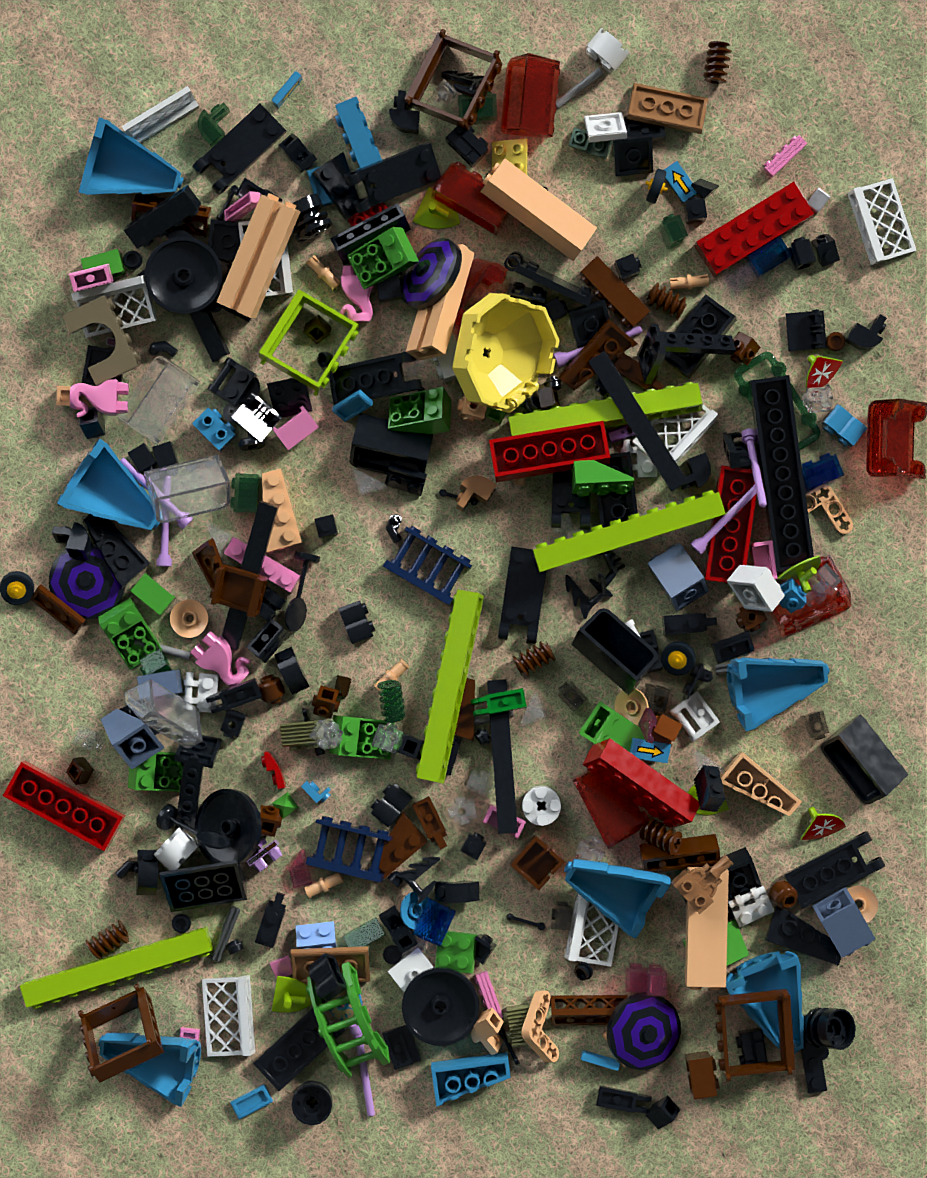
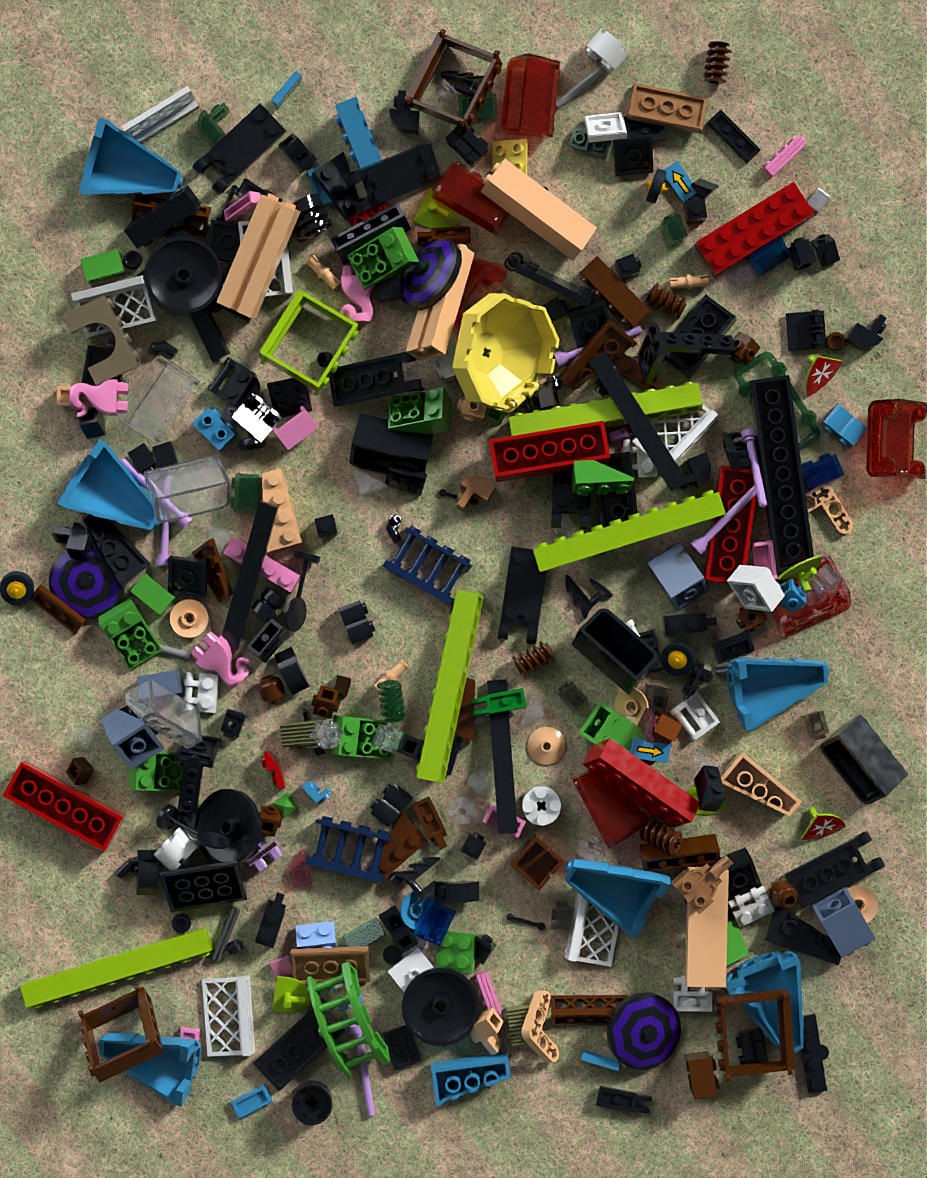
(91, 277): bright pink brick -> none
(108, 941): reddish brown piece -> none
(155, 663): clear green brick -> none
(187, 576): none -> black plate
(235, 696): black hinge -> none
(238, 589): reddish brown panel -> none
(317, 329): dark brown slope -> none
(324, 884): light nougat pin -> none
(327, 977): black brick -> none
(352, 405): dark azure tile -> none
(457, 234): none -> reddish brown hinge
(482, 737): black plate -> none
(502, 1033): black hinge -> none
(535, 294): black hinge -> none
(542, 736): none -> light nougat dish
(583, 971): black plate -> none
(614, 567): black piece -> none
(646, 979): clear pink brick -> none
(663, 1112): black brick -> none
(691, 1000): none -> white plate
(733, 136): none -> black tile
(818, 399): clear brick -> none
(829, 1028): black wheel -> none
(866, 222): white fence -> none

